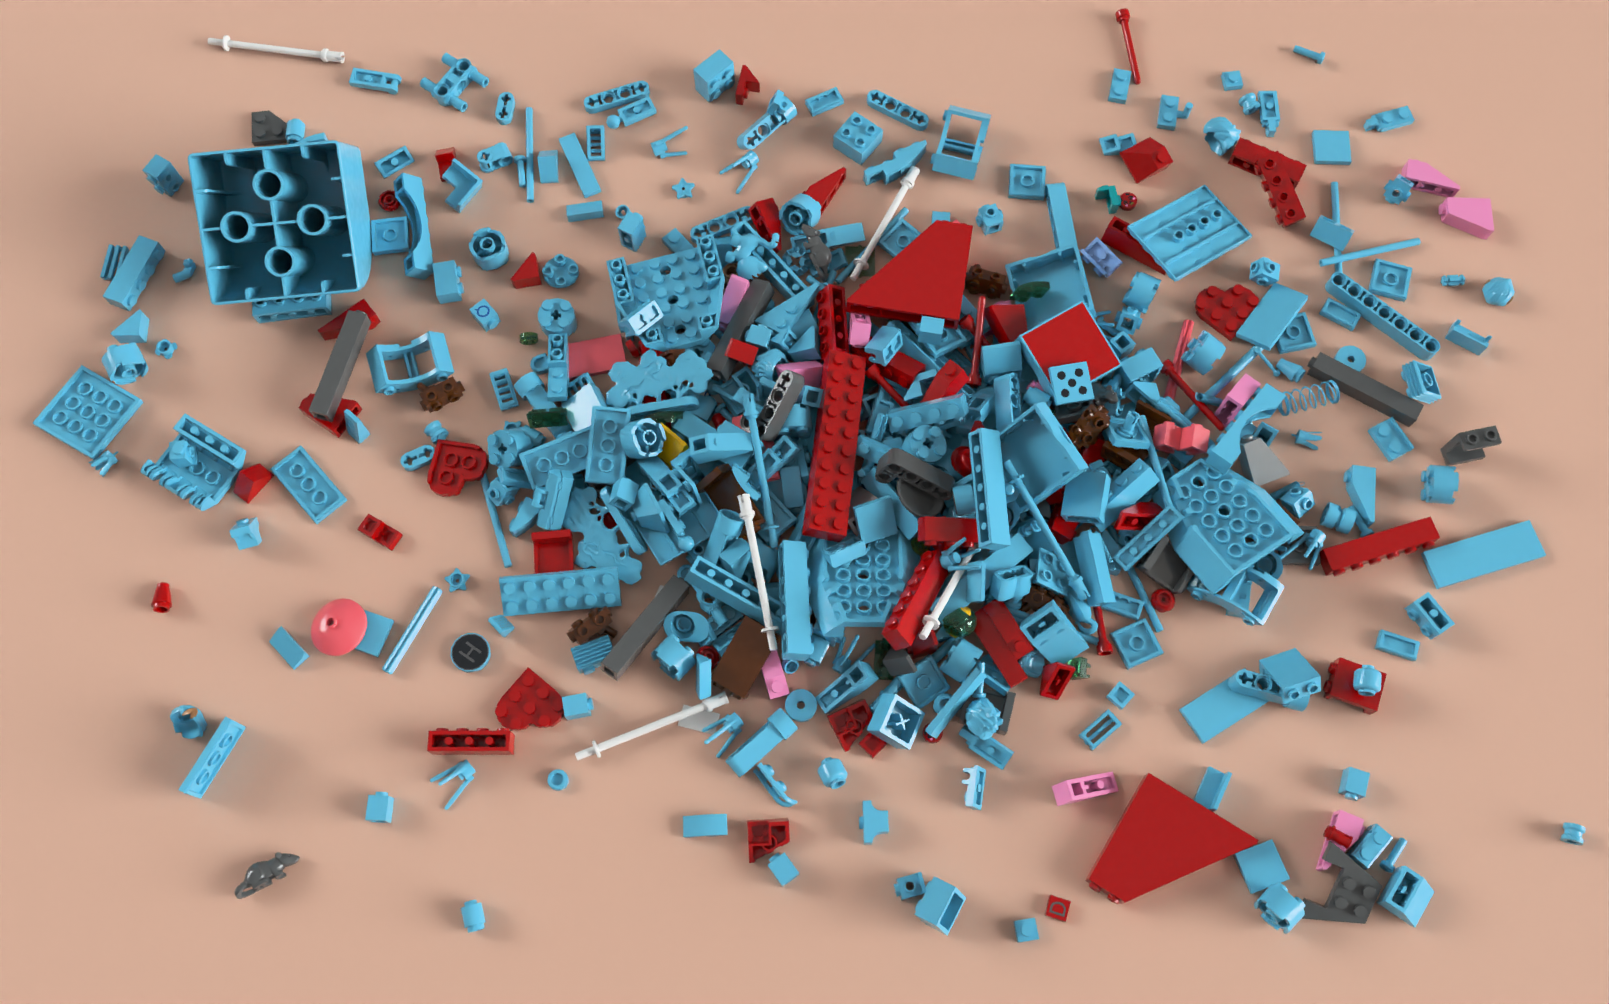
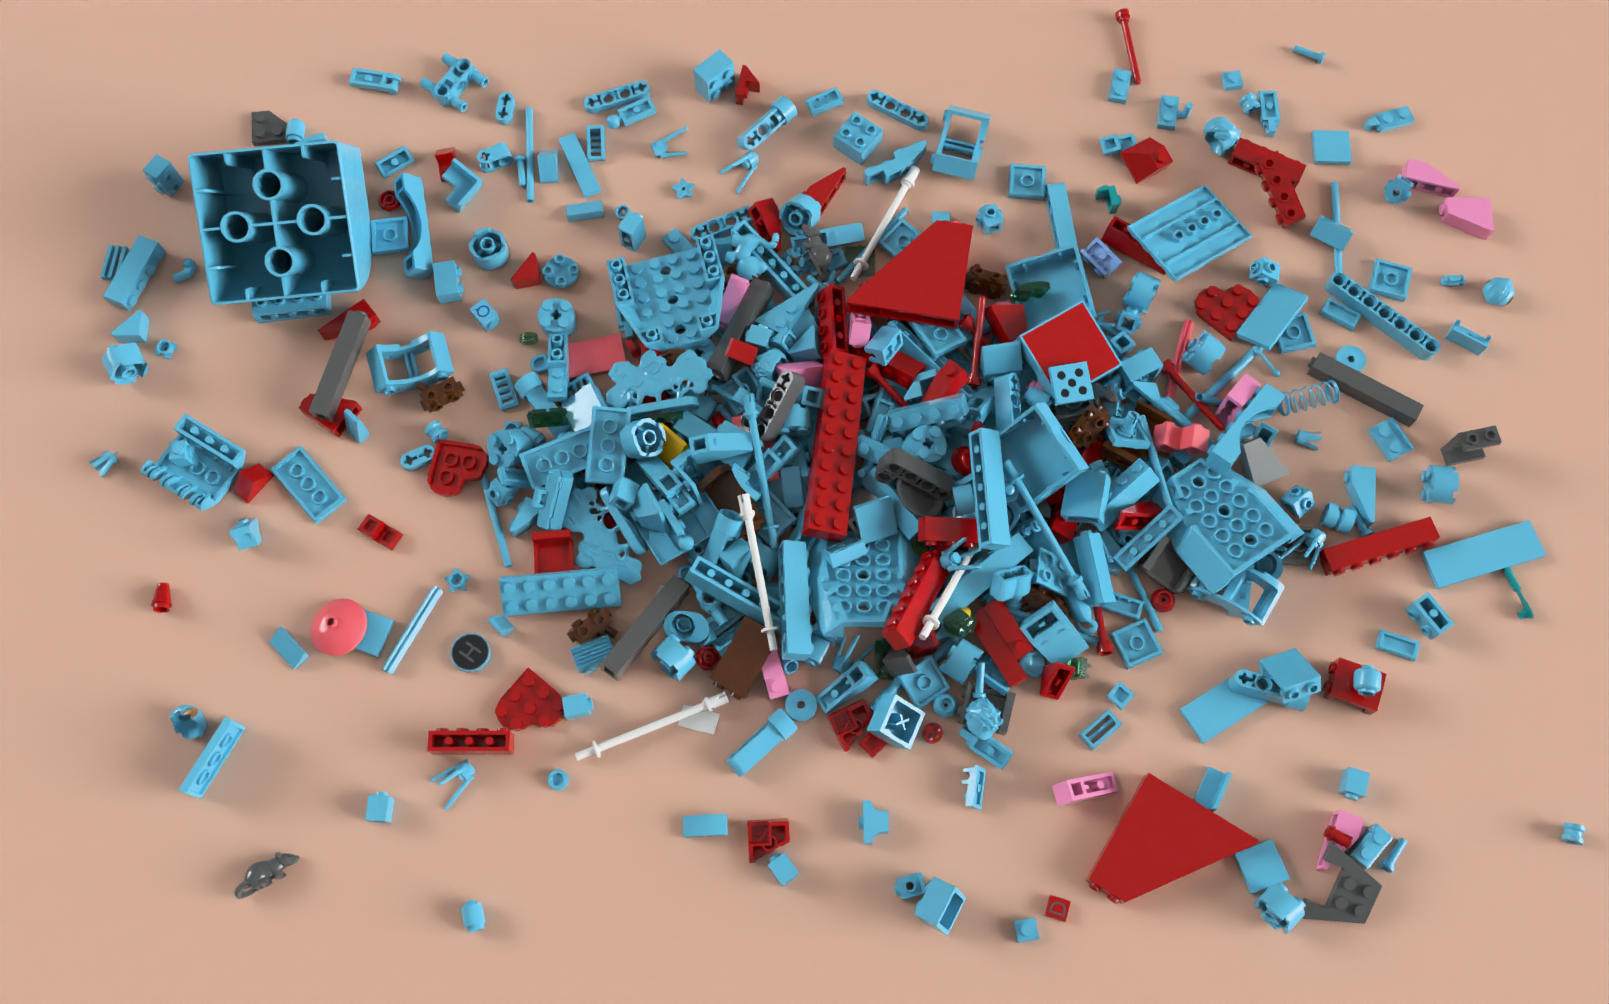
(88, 412): medium azure plate -> none
(325, 55): white bar -> none
(641, 318): medium azure hinge -> none
(703, 676): medium azure slope -> none
(732, 724): medium azure plant -> none
(777, 103): medium azure tile -> none
(778, 787): medium azure piece -> none
(832, 773): medium azure head -> none
(930, 330): medium azure brick -> none
(955, 703): medium azure tile -> none
(976, 583): medium azure slope -> none
(1128, 201): red tile -> none
(1281, 492): medium azure piece -> none
(1291, 370): medium azure cone -> none
(1368, 252): medium azure piece -> none
(1406, 895): medium azure slope -> none
(1420, 382): medium azure brick -> none
(1526, 612): none -> teal piece

